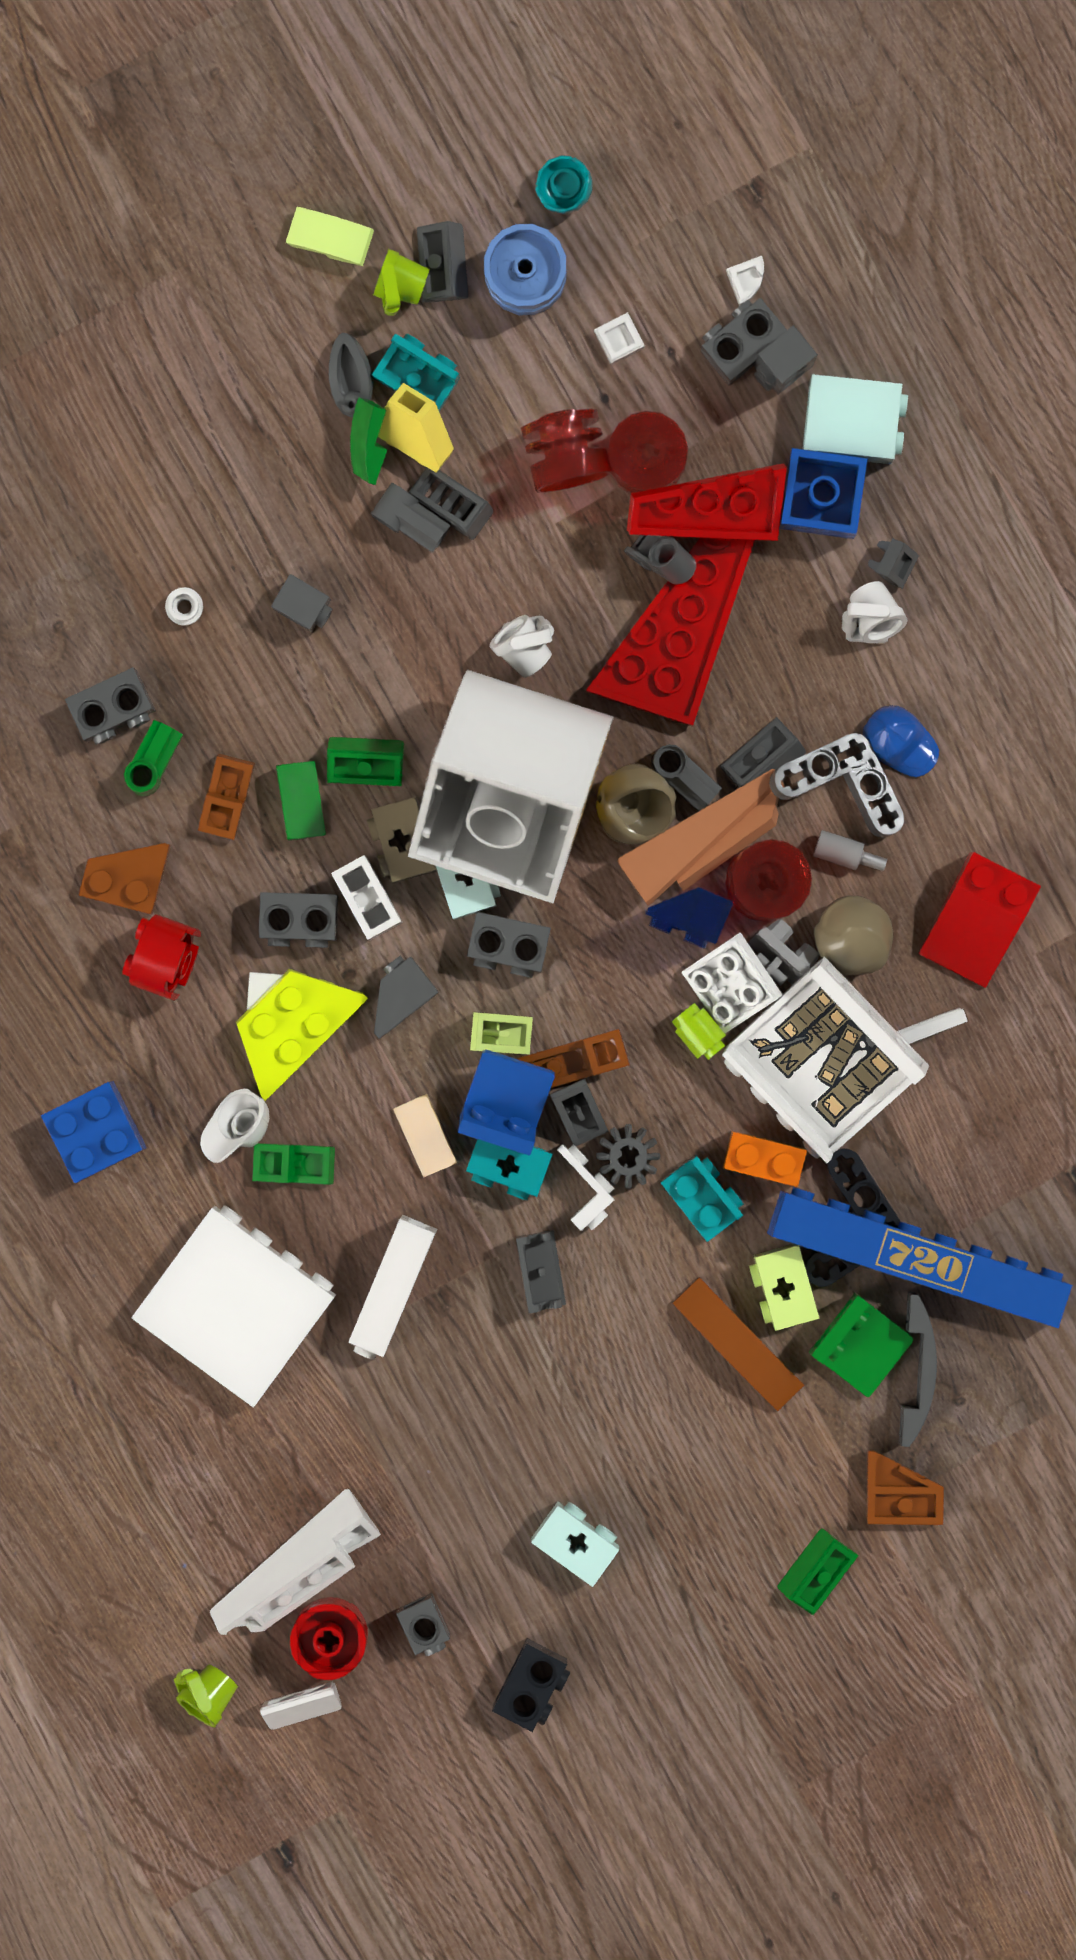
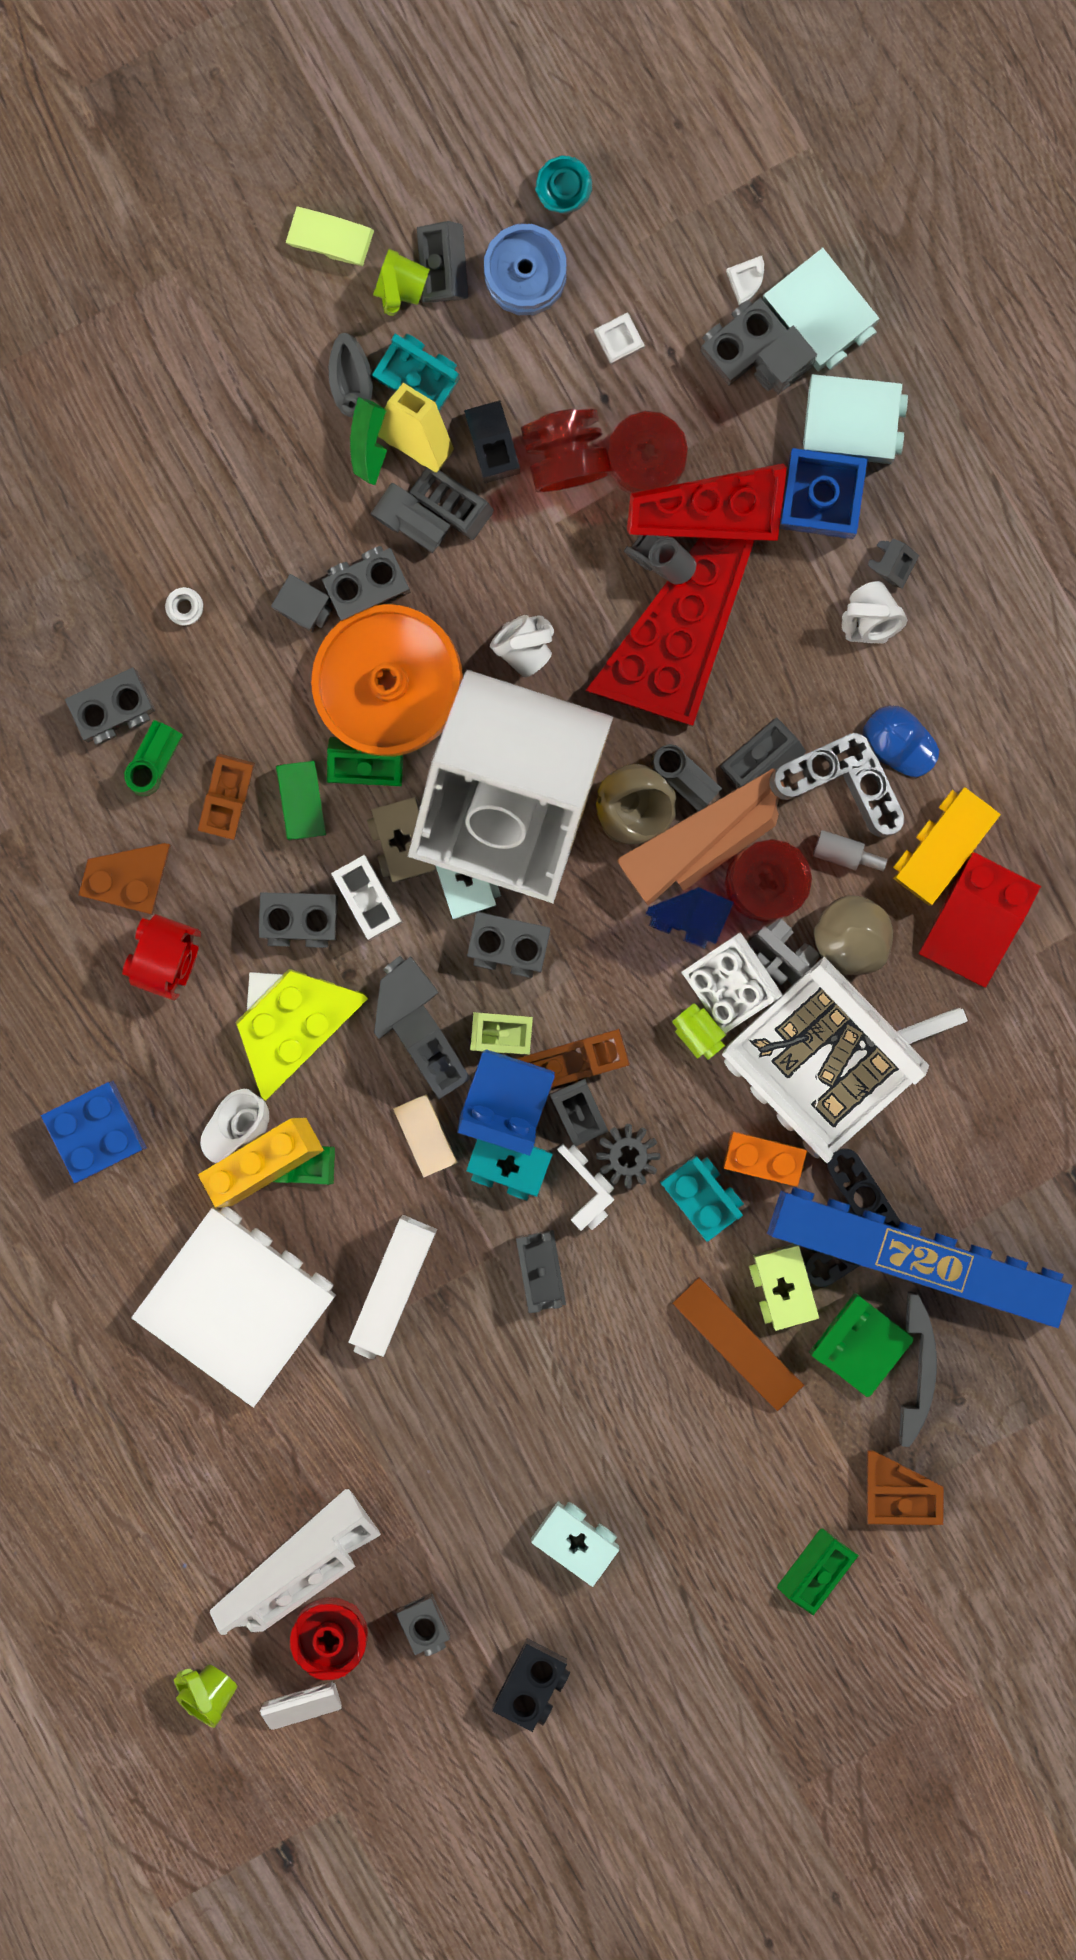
(260, 1162): none -> yellow brick
(369, 592): none -> dark grey brick
(386, 680): none -> orange dish
(431, 1052): none -> dark grey brick
(492, 441): none -> black slope
(823, 309): none -> light aqua brick
(945, 845): none -> yellow brick

